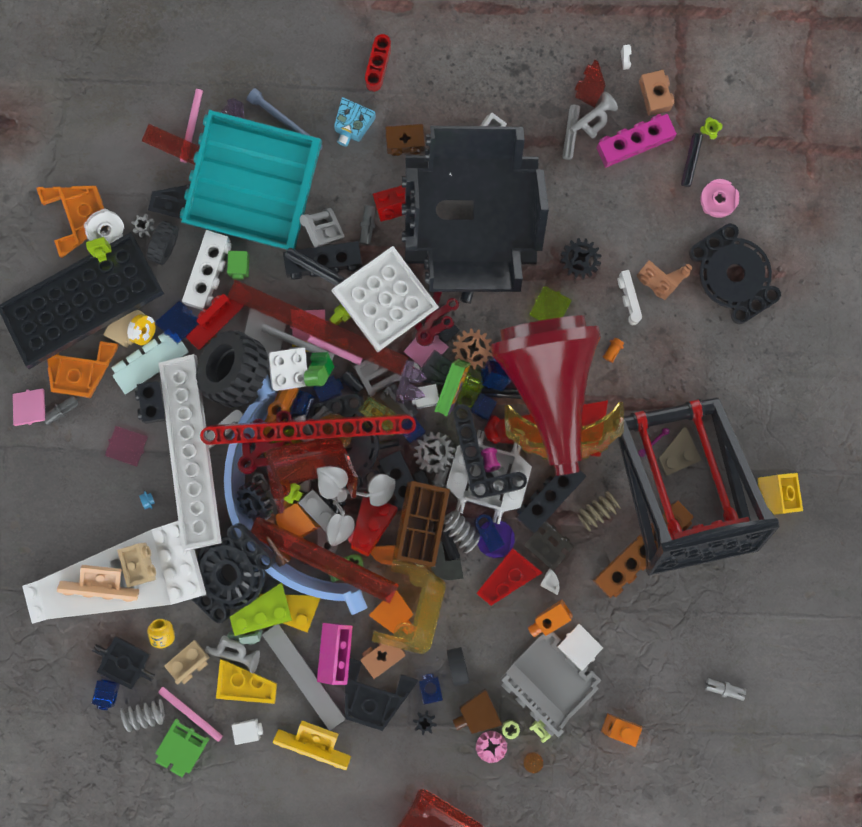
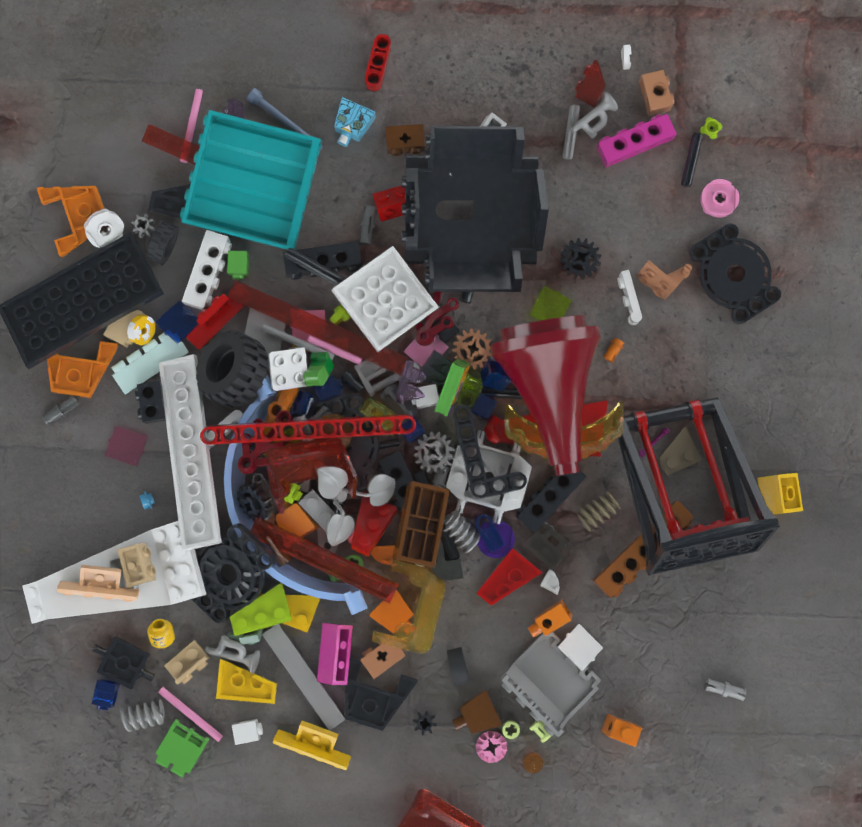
(28, 407): bright pink piece -> none
(99, 248): lime tile -> none
(323, 233): light grey plate -> none
(430, 697): clear blue brick -> none
(490, 459): dark pink bush -> none

